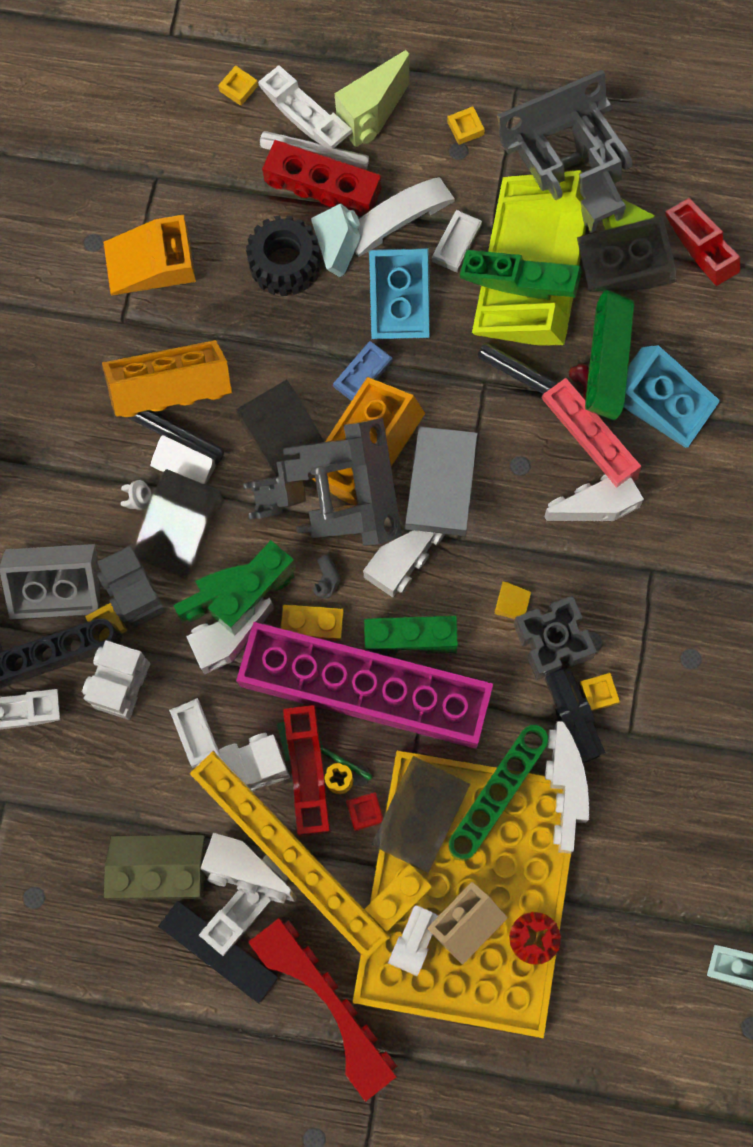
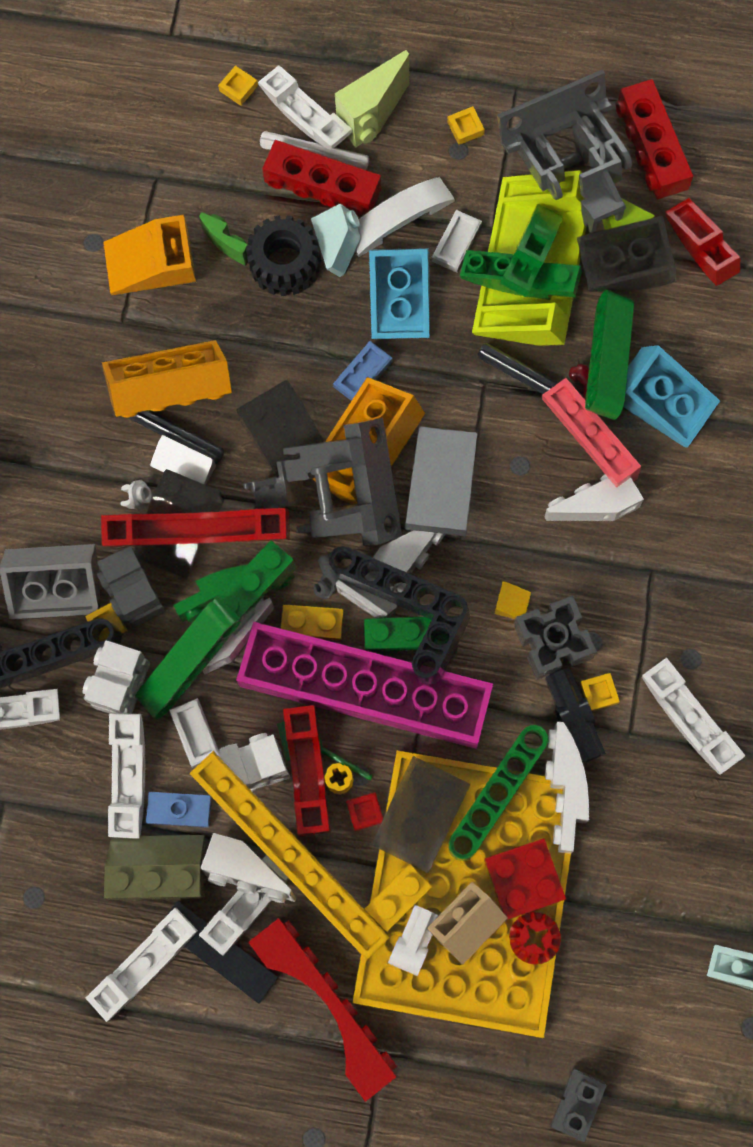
(128, 775): none -> white slope
(142, 965): none -> white slope
(178, 809): none -> medium blue plate
(188, 658): none -> green beam
(195, 528): none -> red arch
(218, 232): none -> bright green slope
(368, 602): none -> white slope
(409, 599): none -> black beam
(524, 879): none -> red plate
(531, 250): none -> green slope
(579, 1108): none -> dark grey hips
(645, 100): none -> red brick
(691, 718): none -> white slope

